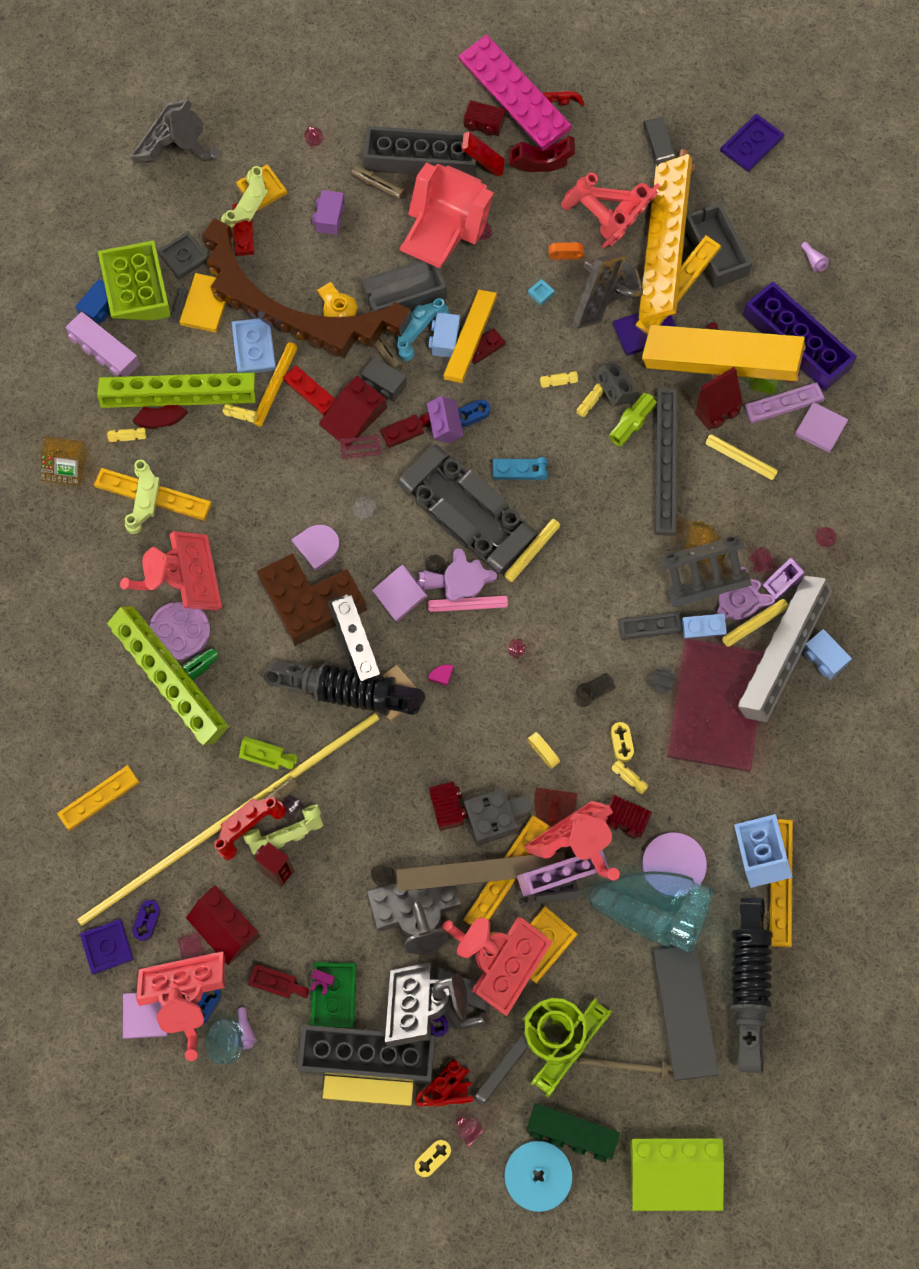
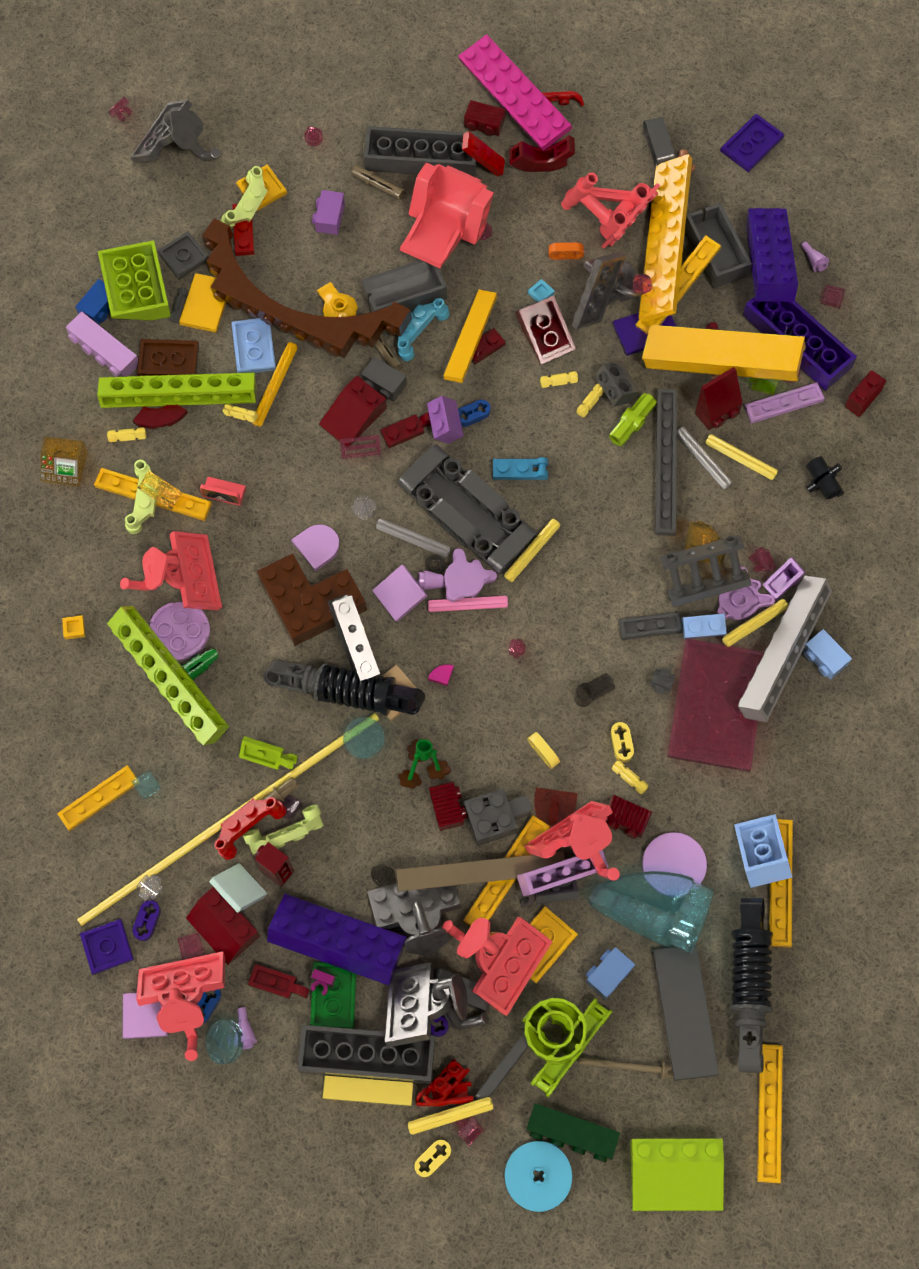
(73, 627): none -> yellow plate
(120, 107): none -> clear pink tile
(146, 784): none -> clear light blue tile
(149, 479): none -> clear yellow tile
(150, 887): none -> clear gear
(167, 357): none -> reddish brown plate
(223, 491): none -> coral panel
(238, 887): none -> light aqua tile
(309, 390): red plate -> none
(336, 939): none -> dark purple brick
(363, 738): none -> clear light blue tile
(413, 537): none -> light grey axle
(420, 751): none -> plant
(446, 334): light blue brick -> none
(450, 1115): none -> light yellow axle
(545, 329): none -> slope
(609, 973): none -> medium blue brick
(642, 283): none -> clear pink tile
(704, 458): none -> light grey axle
(770, 1116): none -> yellow tile
(771, 255): none -> dark purple brick
(821, 427): lavender tile -> none
(824, 478): none -> black pin
(826, 537): clear pink plate -> none
(833, 296): none -> clear pink tile
(865, 393): none -> dark red brick

